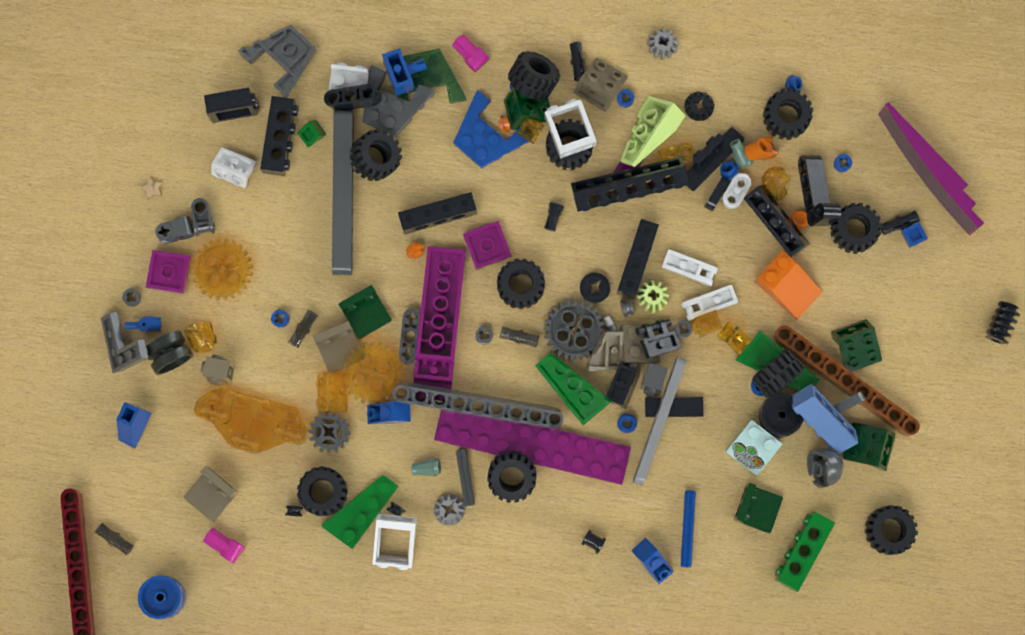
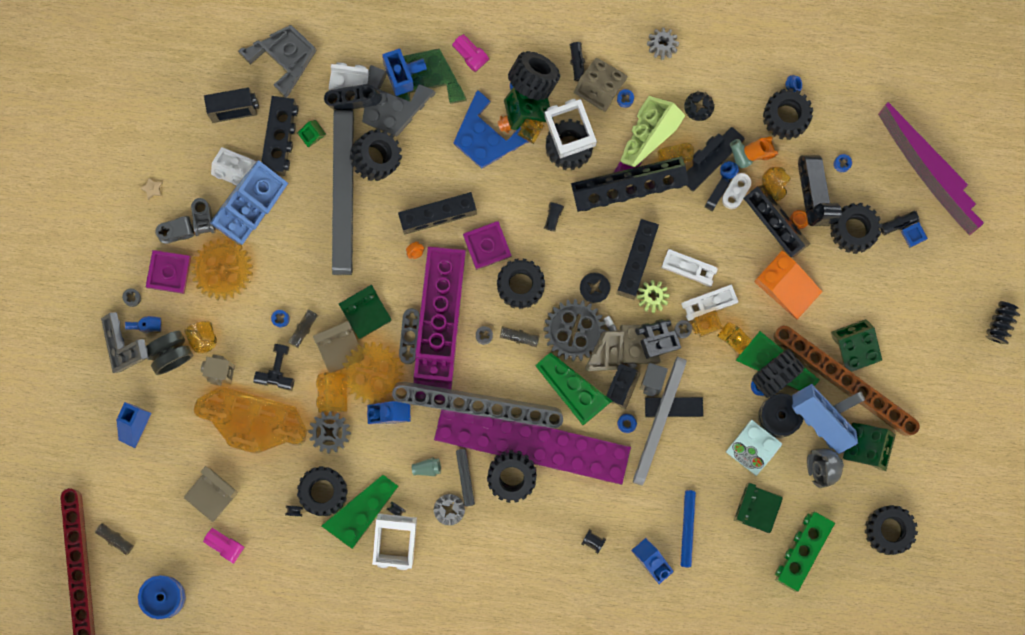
(249, 203): none -> medium blue slope
(274, 376): none -> black bar
(626, 307): flat silver bush -> none

